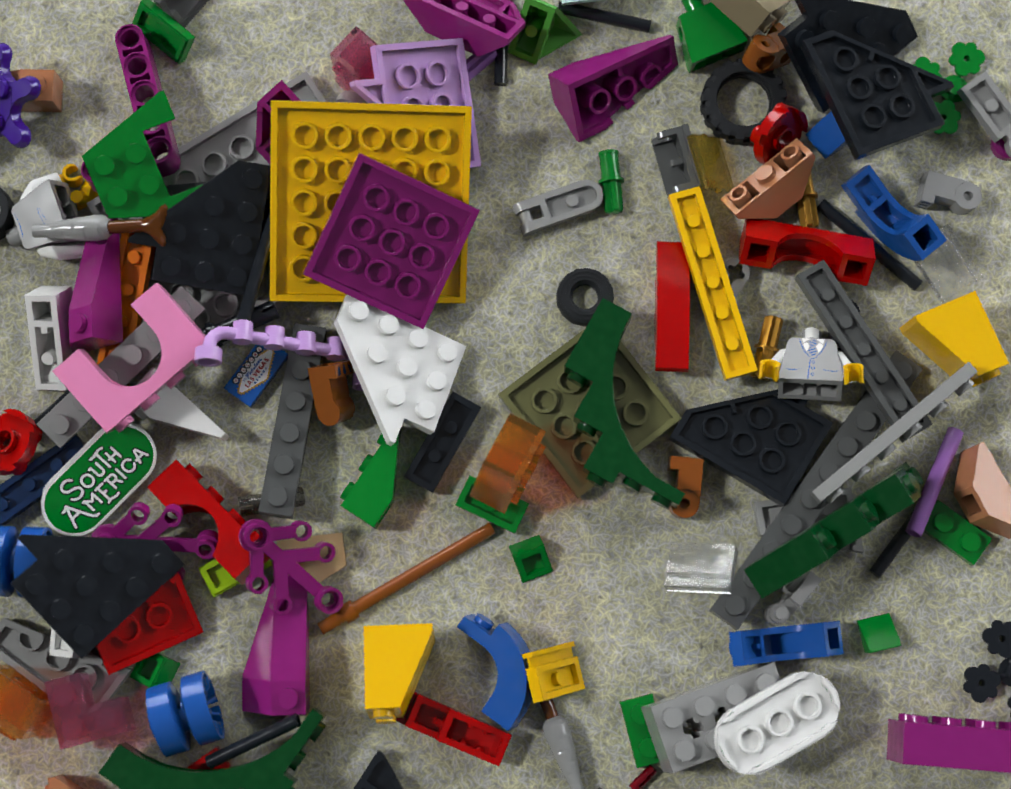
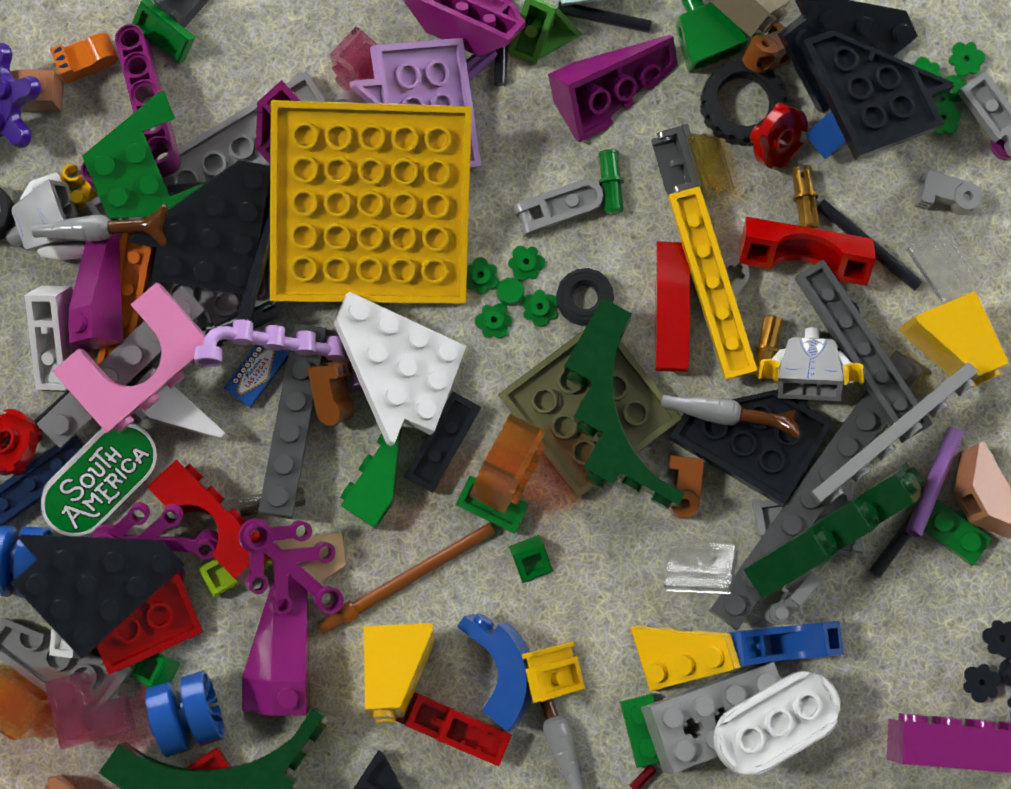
(84, 57): none -> orange leg
(253, 741): black bar -> none
(391, 241): magenta plate -> none
(510, 292): none -> green plant
(681, 655): none -> yellow wing
(730, 412): none -> light grey piece
(773, 185): nougat slope -> none
(878, 633): green slope -> none
(896, 227): blue arch -> none

